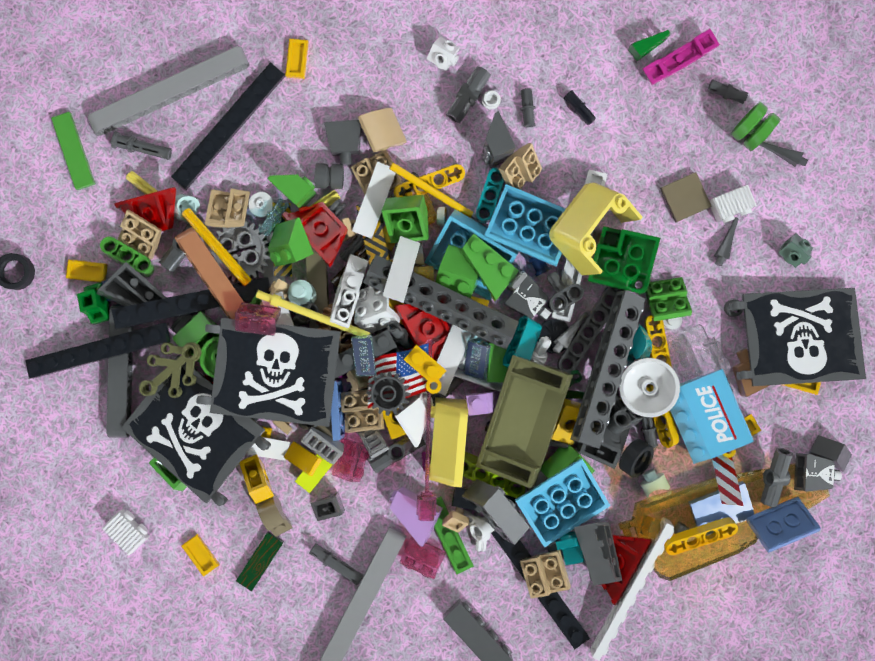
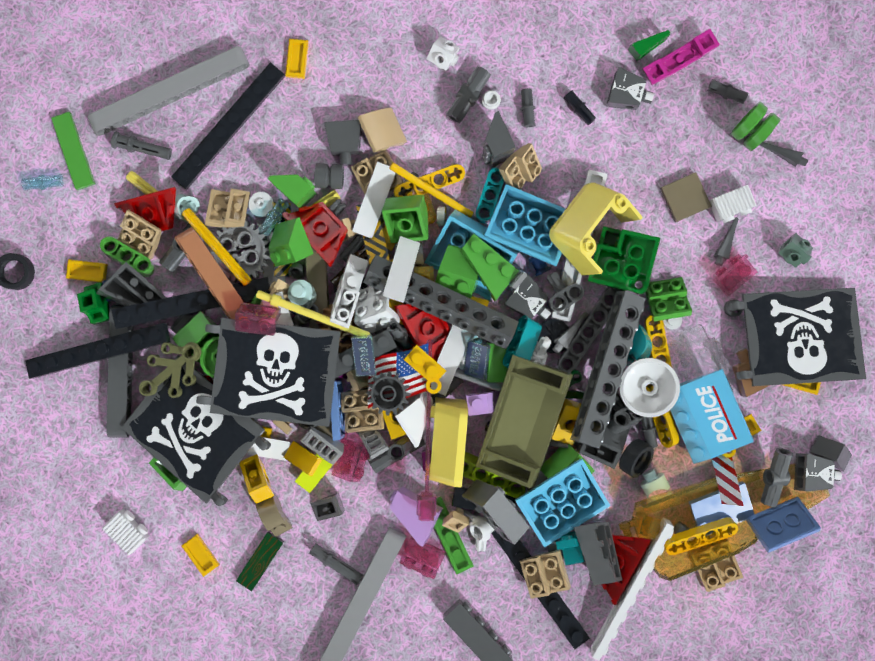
(42, 182): none -> clear light blue pin
(296, 270): none -> dark grey hinge
(628, 91): none -> dark grey torso
(720, 573): none -> tan slope
(734, 275): none -> clear pink bracket

